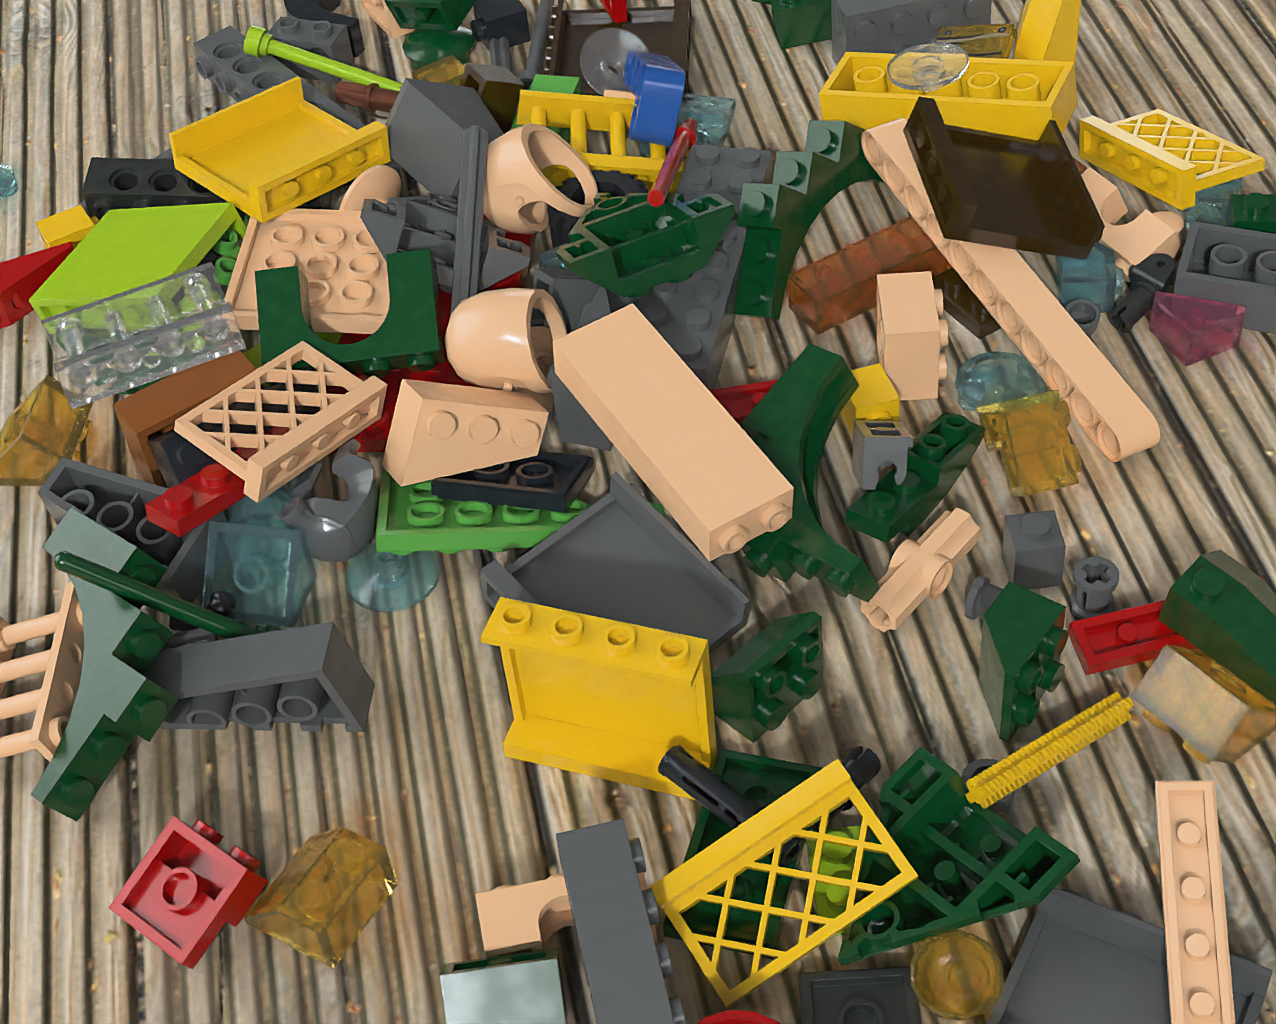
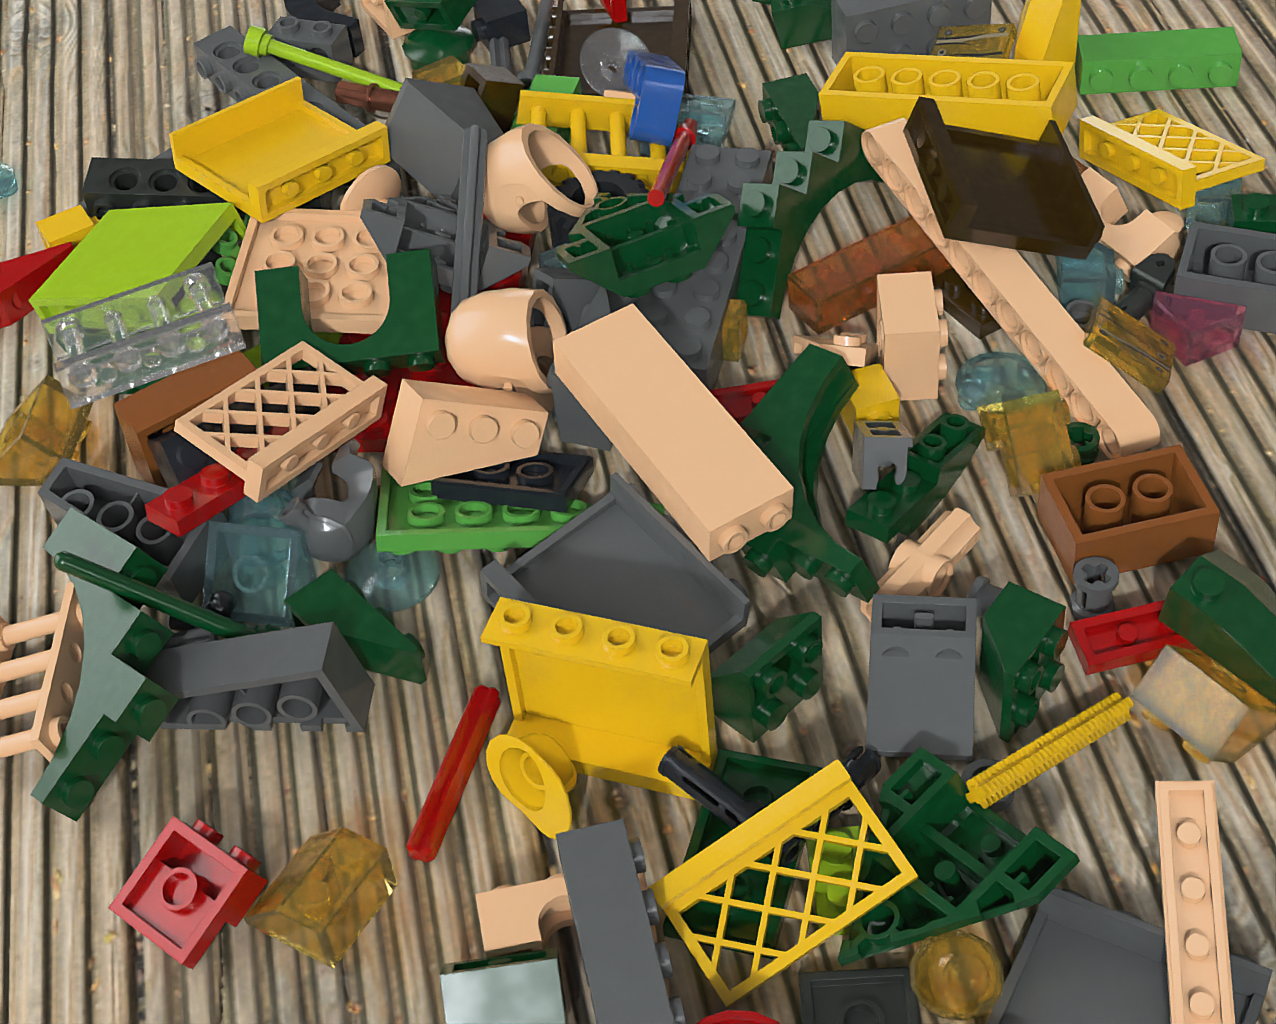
(365, 628): none -> dark green slope
(453, 774): none -> red axle
(535, 778): none -> yellow piece
(735, 330): none -> clear yellow tile
(788, 108): none -> dark green slope
(847, 344): none -> light nougat wing
(922, 676): none -> dark grey slope
(928, 66): clear dish -> none
(1033, 549): dark grey brick -> none
(1088, 438): none -> dark green bush
(1129, 345): none -> clear yellow tile
(1129, 511): none -> dark orange brick
(1157, 60): none -> bright green brick

